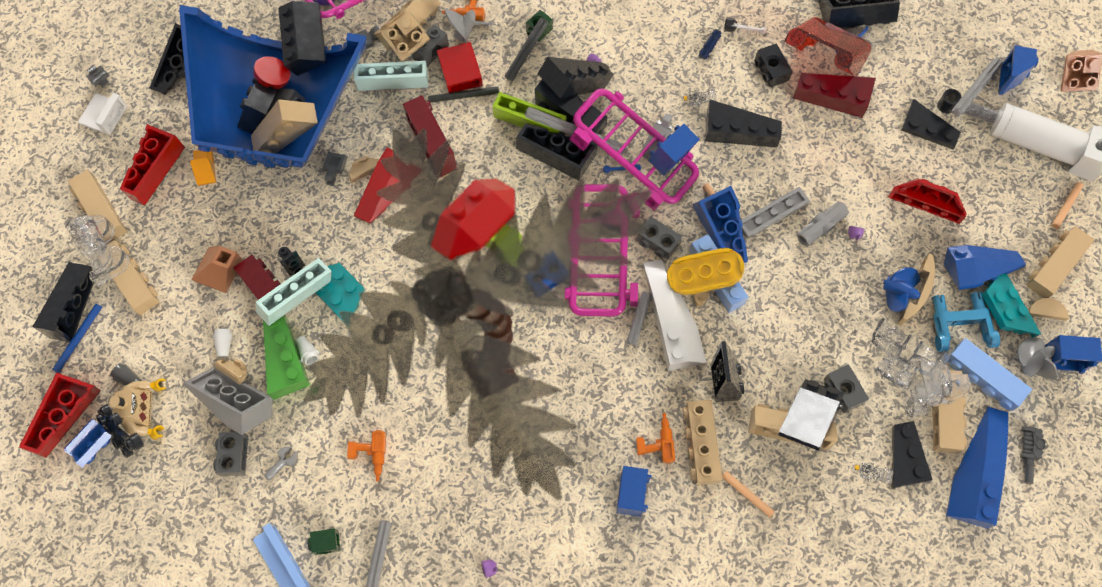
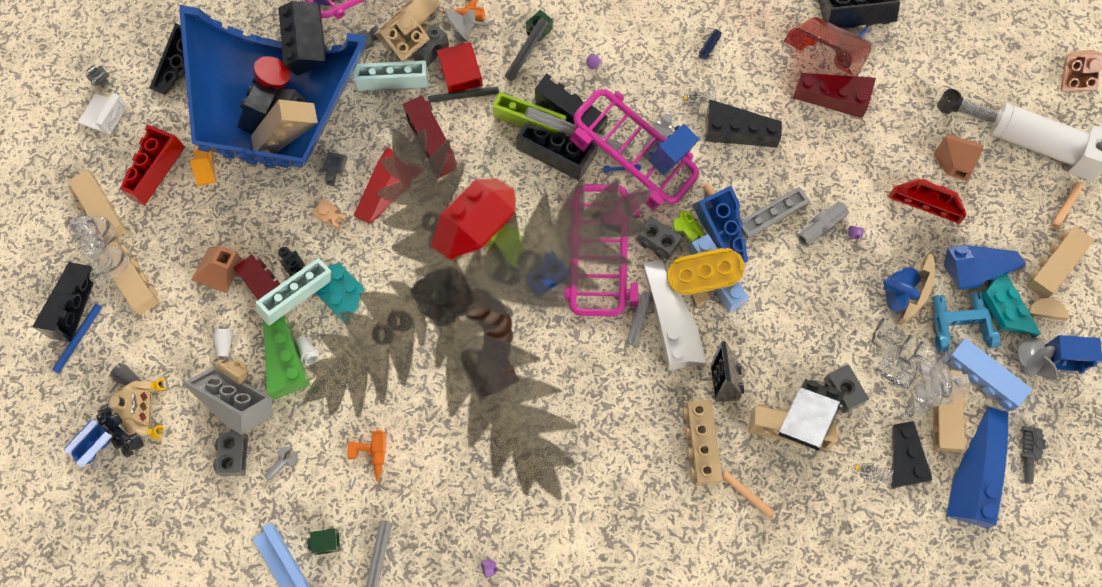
(57, 413): red wedge -> none
(327, 212): none -> light nougat plate
(362, 168): tan tile -> none
(574, 76): black wedge -> none
(632, 491): blue container -> none
(665, 444): orange piece -> none
(686, 223): none -> lime plate
(731, 25): hinge -> none
(773, 57): black brick -> none
(929, 126): black wing -> none
(958, 156): none -> nougat slope
(976, 87): light grey axle -> none
(1016, 67): blue slope -> none

